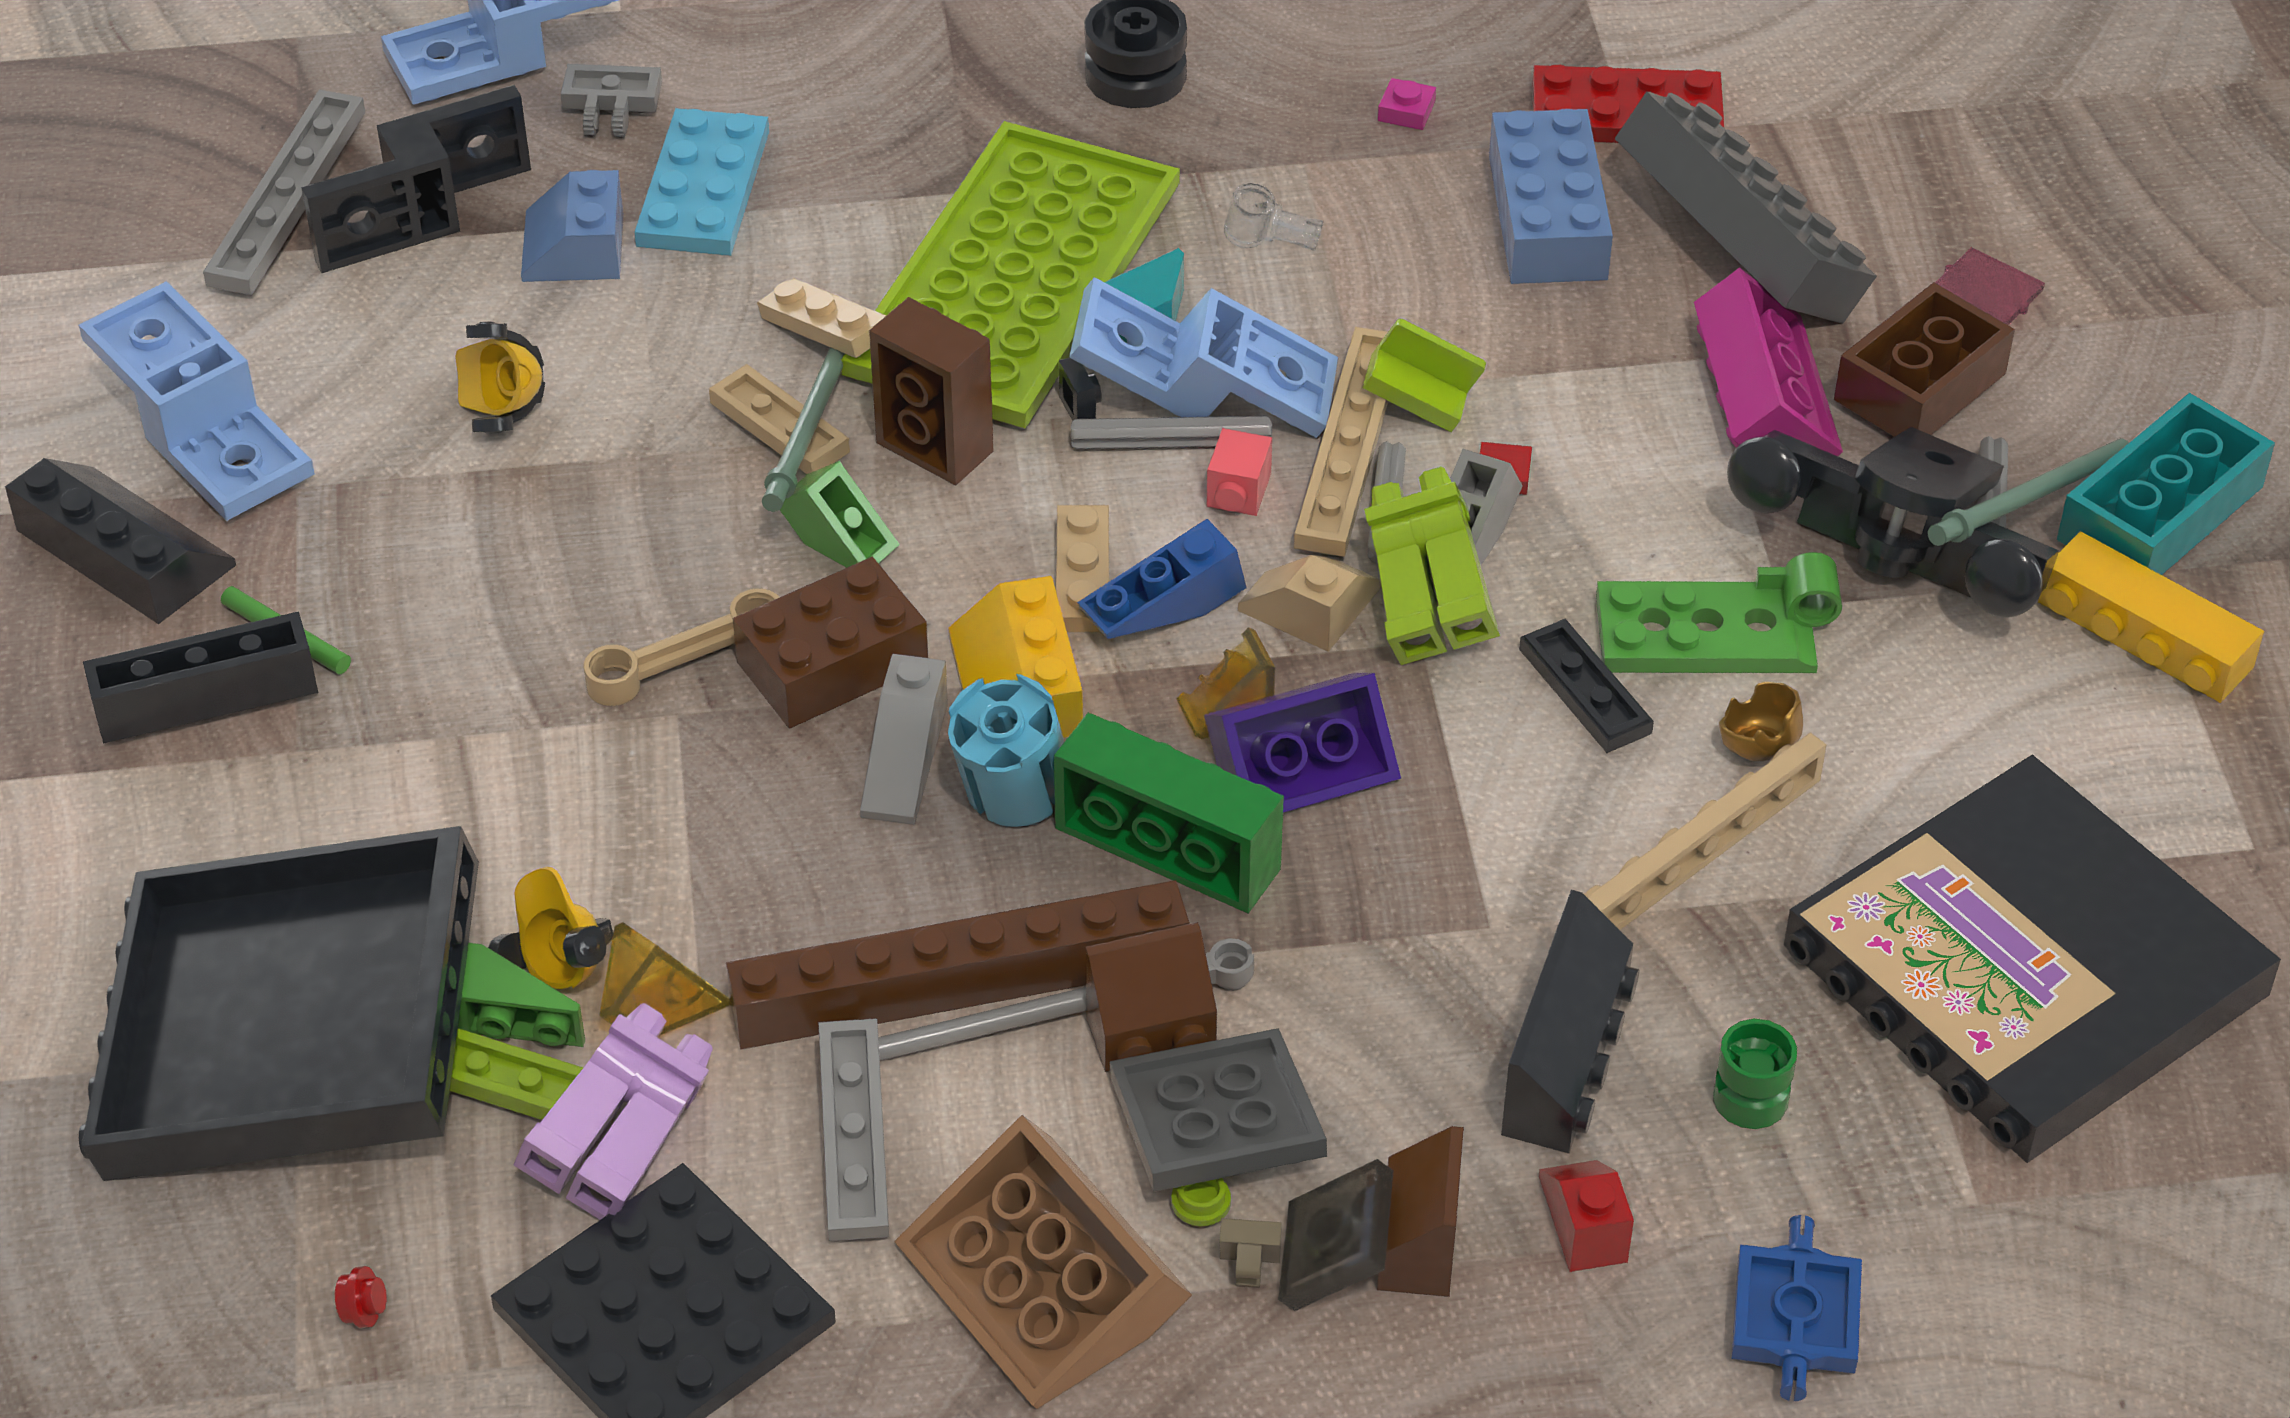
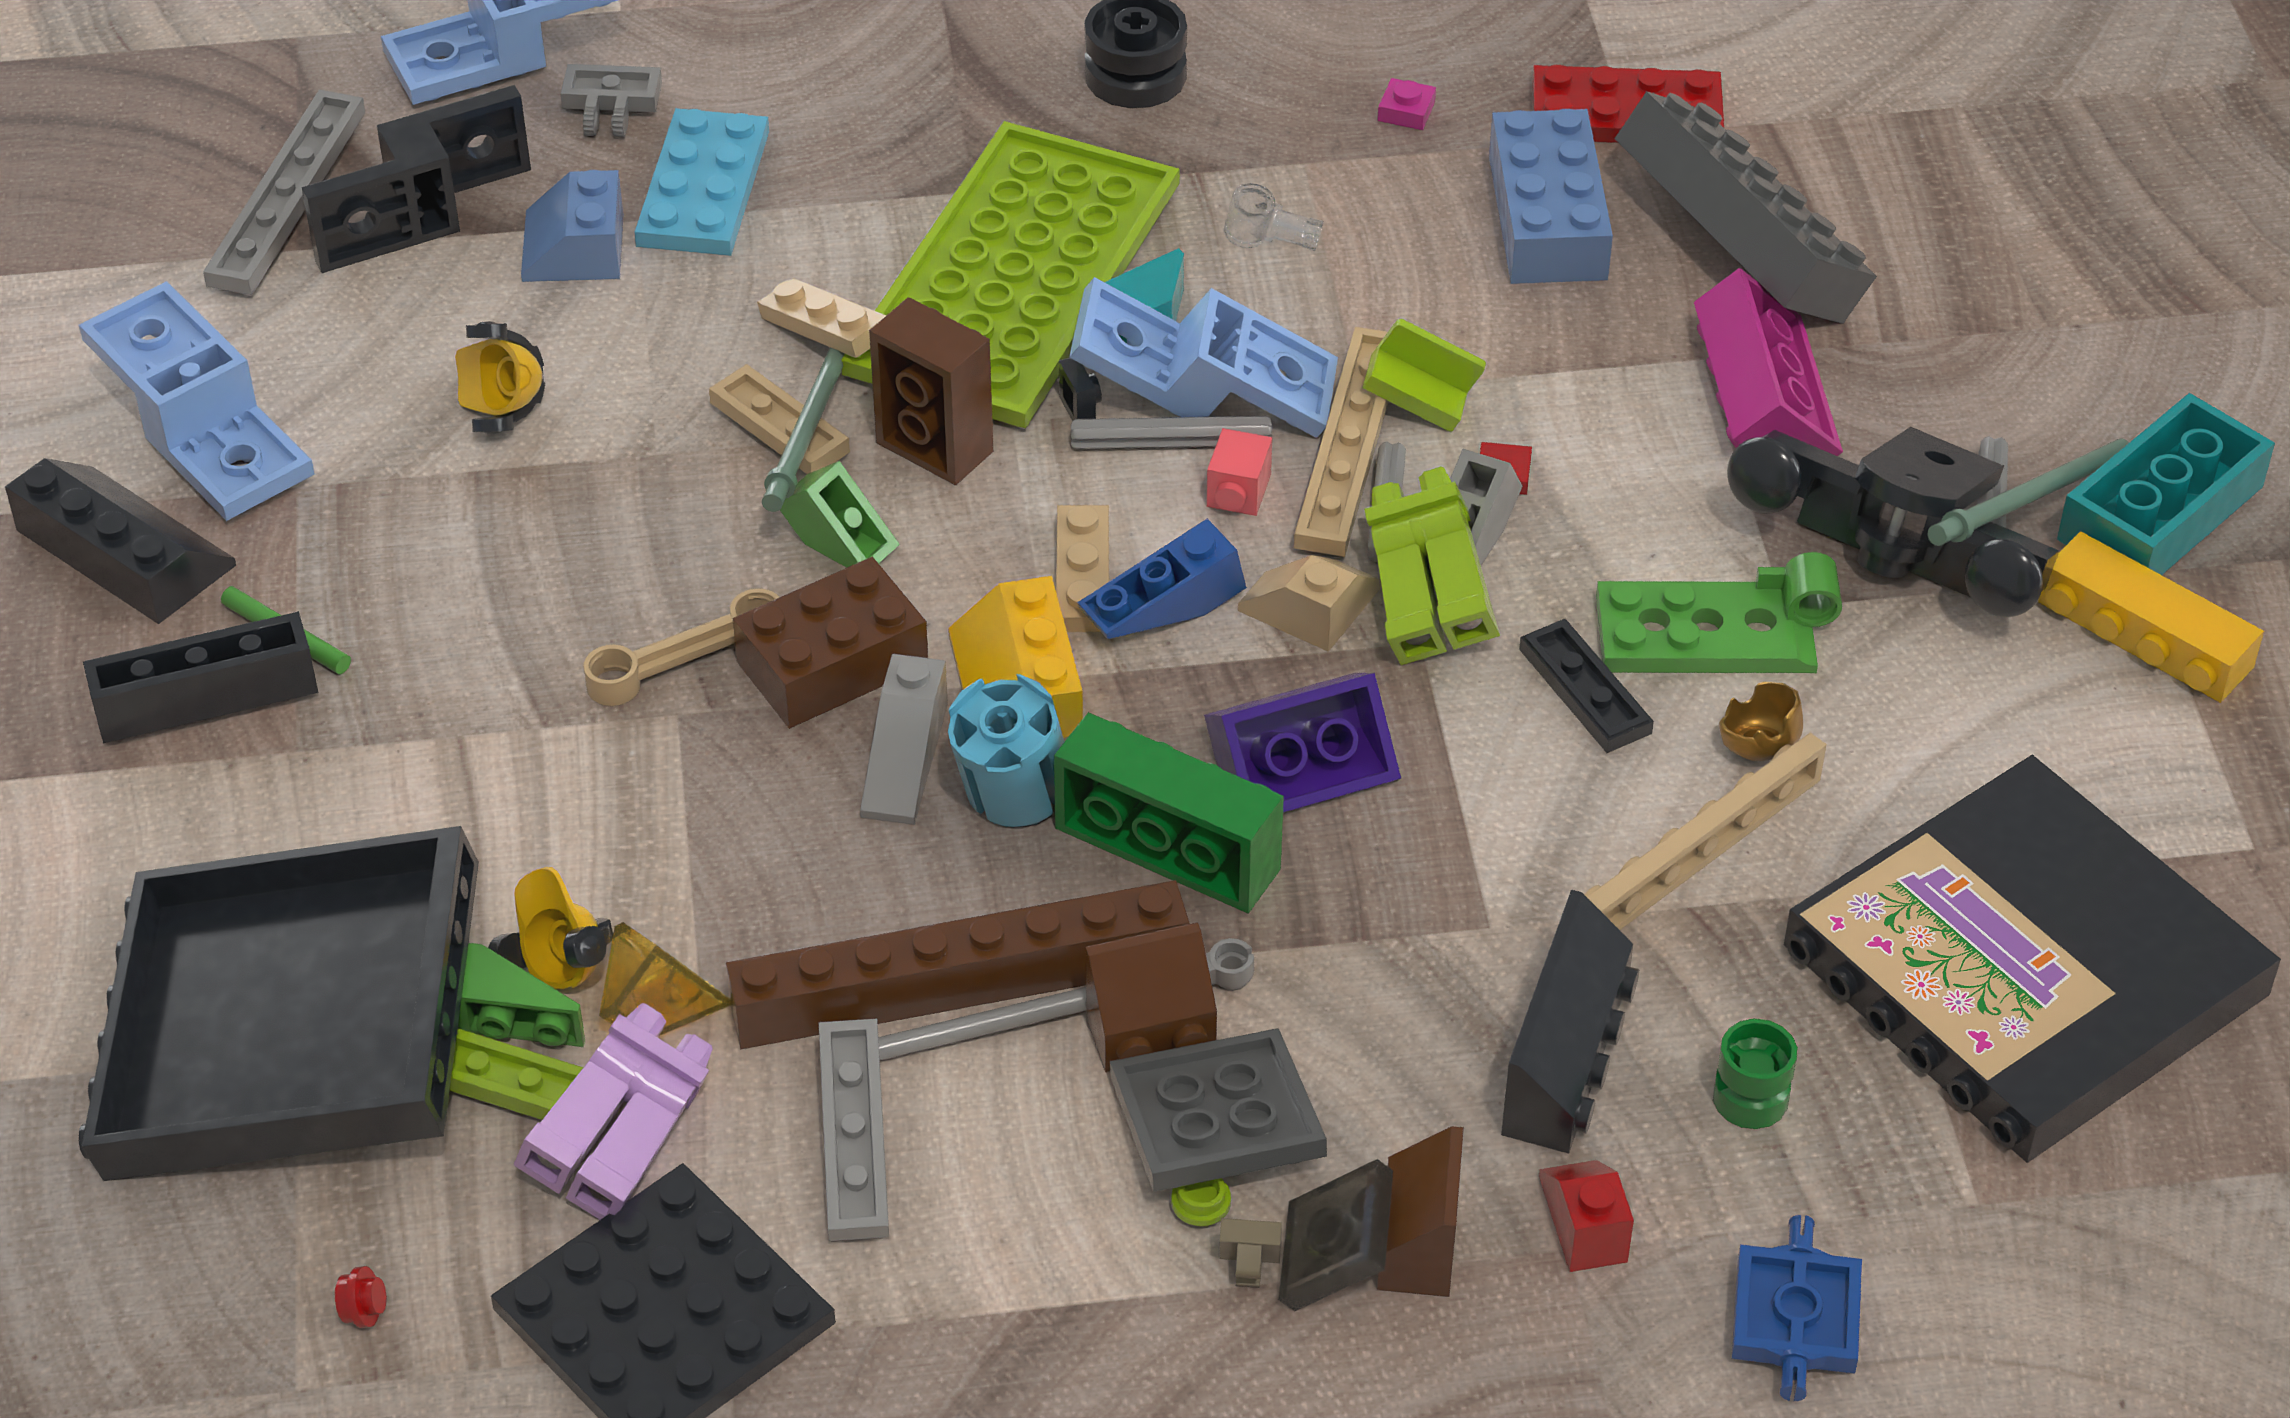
(1040, 1265): medium nougat slope -> none
(1239, 678): clear yellow slope -> none
(1924, 363): reddish brown brick -> none
(1991, 285): clear pink piece -> none

